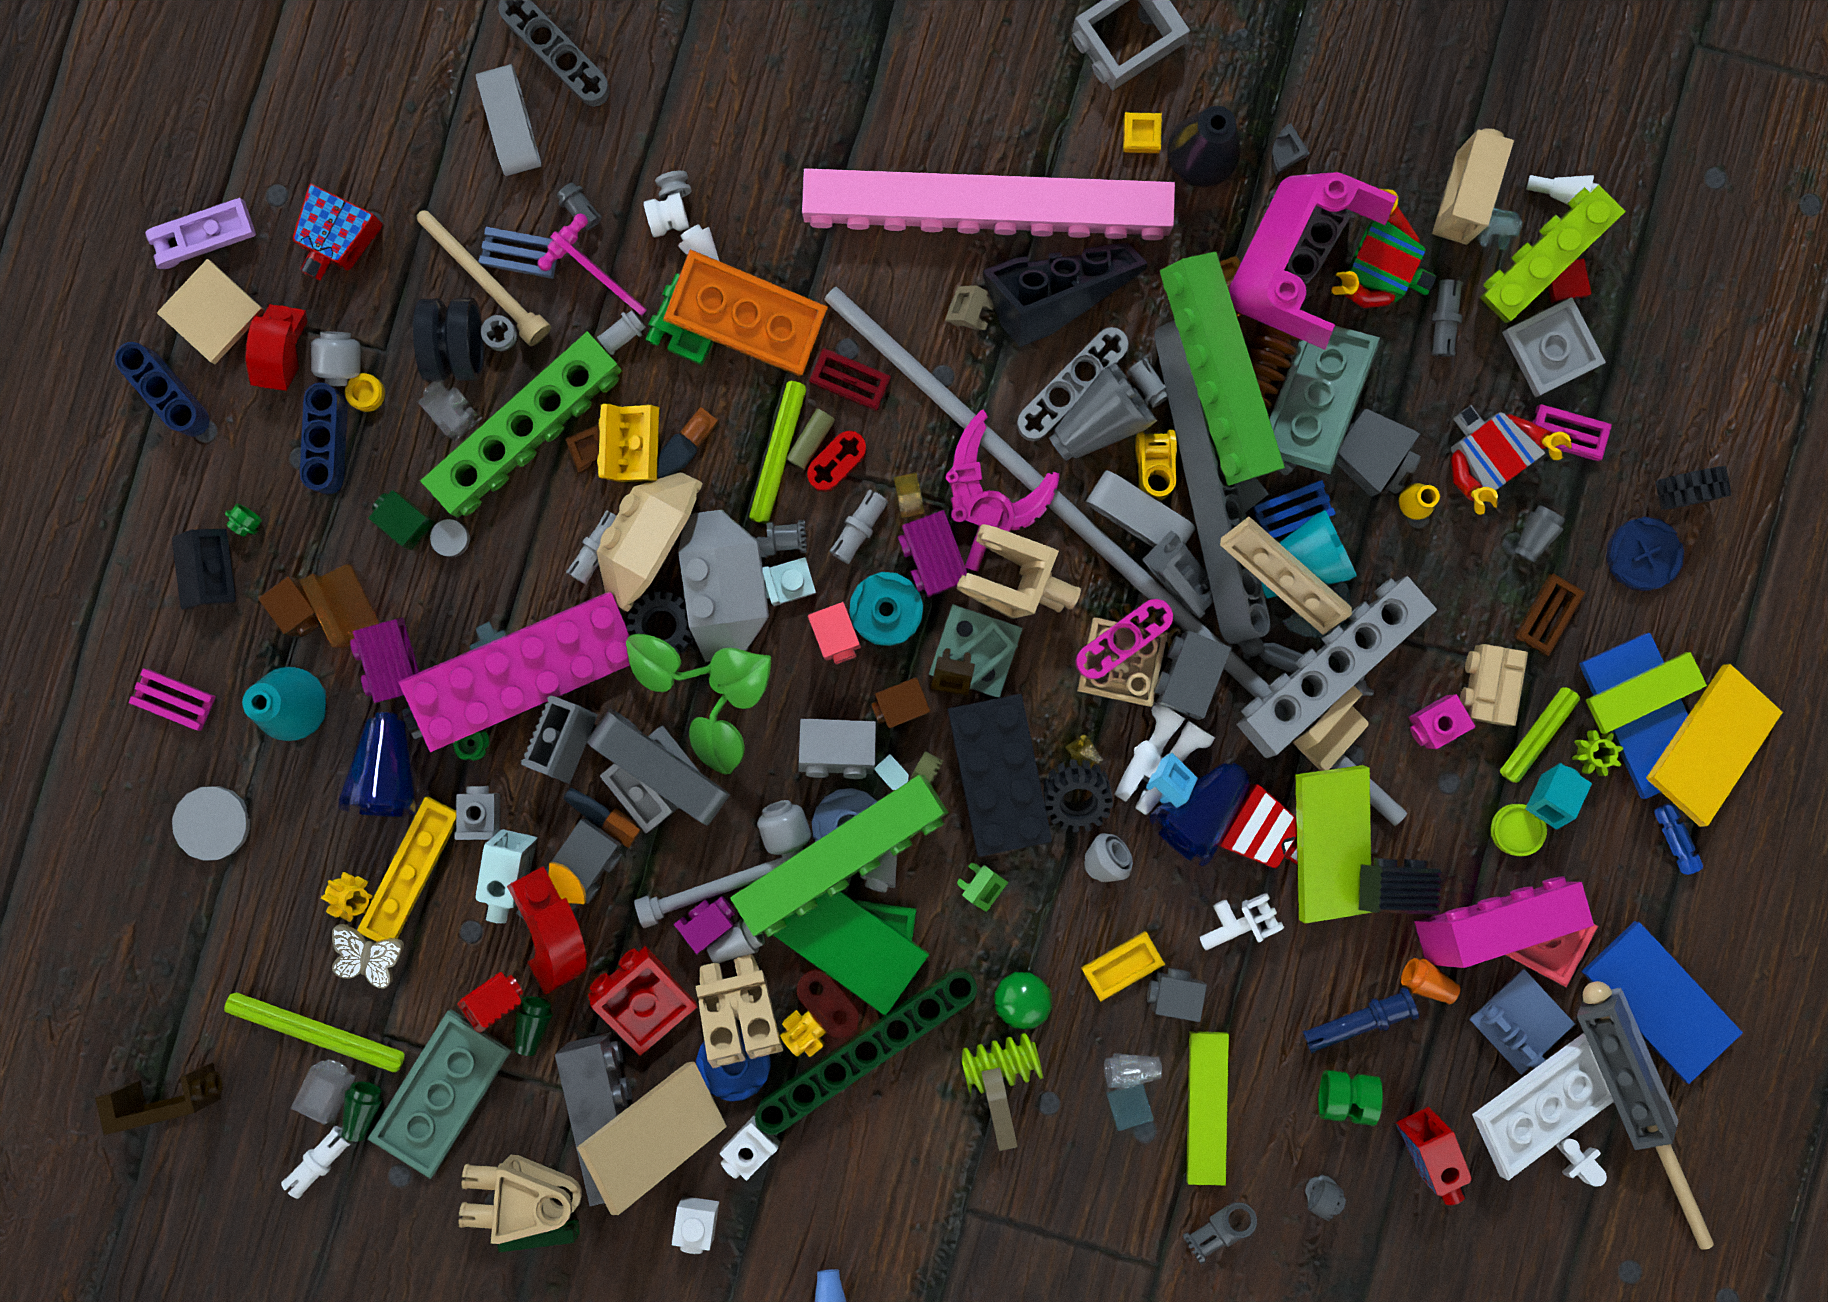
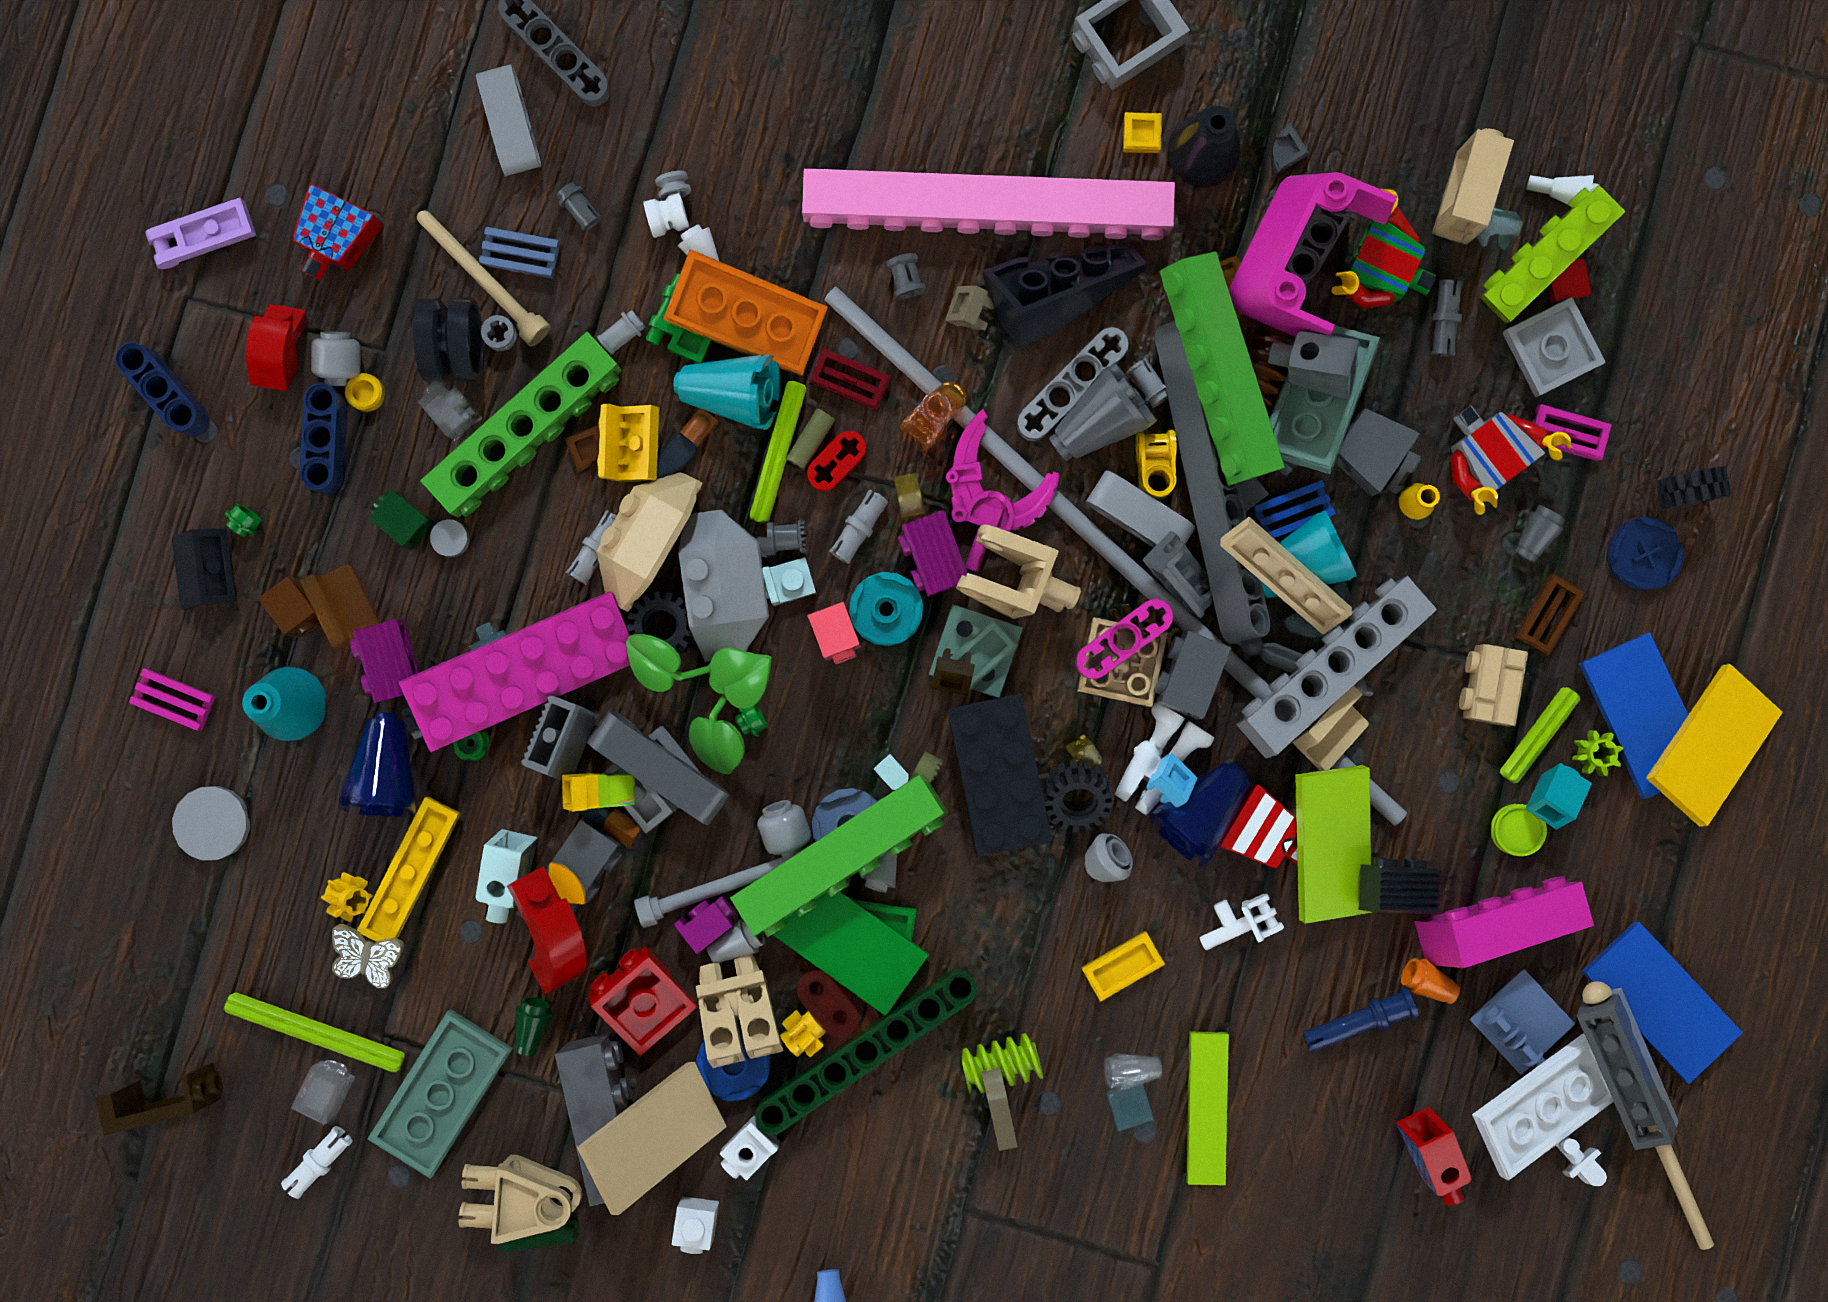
(210, 311): tan tile -> none
(359, 1109): dark green cone -> none
(489, 822): light grey brick -> none
(491, 1001): red brick -> none
(563, 243): dark pink piece -> none
(597, 790): none -> leg
(732, 388): none -> teal cone
(751, 720): none -> green plate
(837, 748): light grey brick -> none
(900, 703): reddish brown brick -> none
(906, 276): none -> dark grey bush
(930, 418): none -> clear orange piece
(984, 887): bright green tile -> none
(1023, 1000): green hair -> none
(1177, 995): dark grey brick -> none
(1223, 1232): dark grey connector -> none
(1318, 362): none -> dark grey torso
(1326, 1197): dark grey connector -> none
(1348, 1097): green wheel -> none
(1440, 722): dark pink brick -> none
(1557, 957): coral tile -> none
(1646, 692): lime tile -> none
(1678, 838): blue axle -> none

